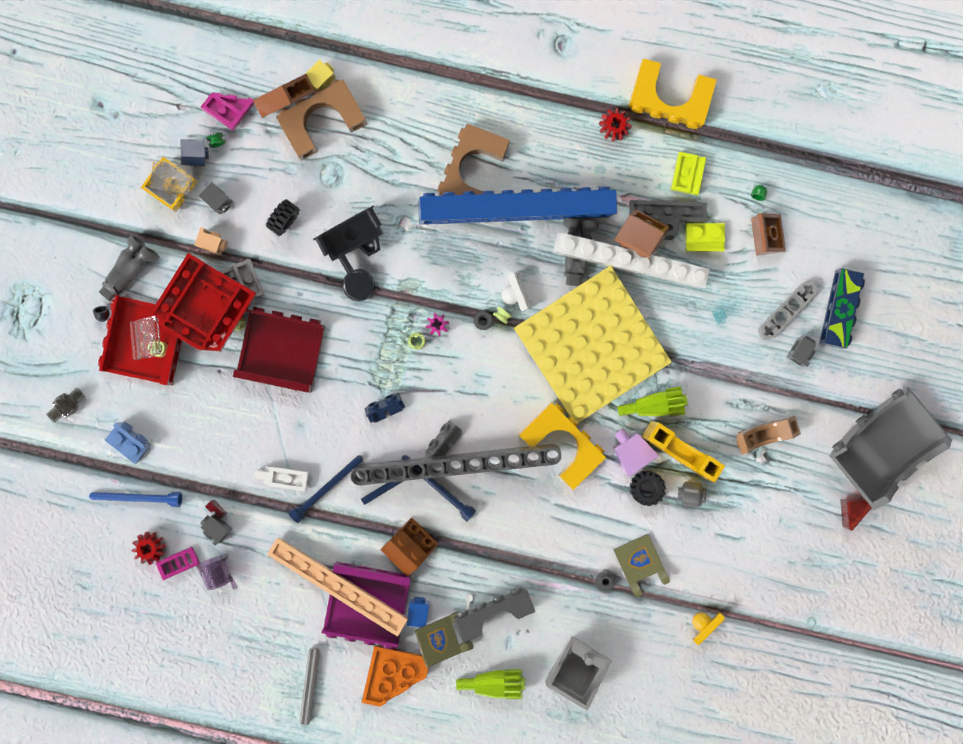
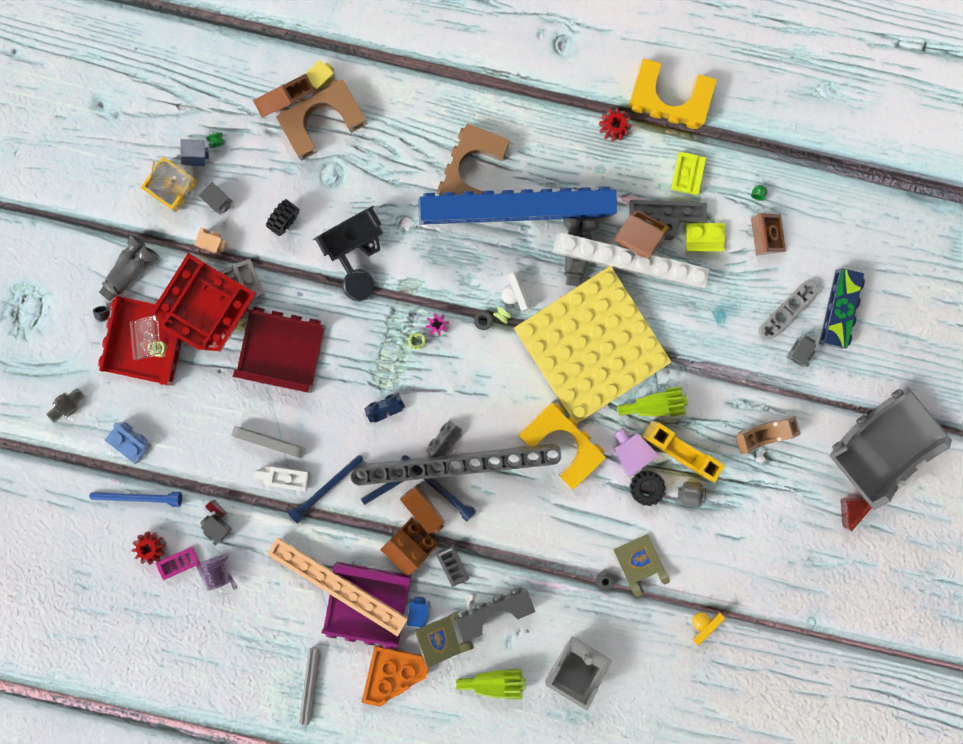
(227, 109): dark pink wing -> none
(267, 441): none -> light grey beam
(423, 509): none -> dark orange slope
(448, 550): none -> flat silver slope

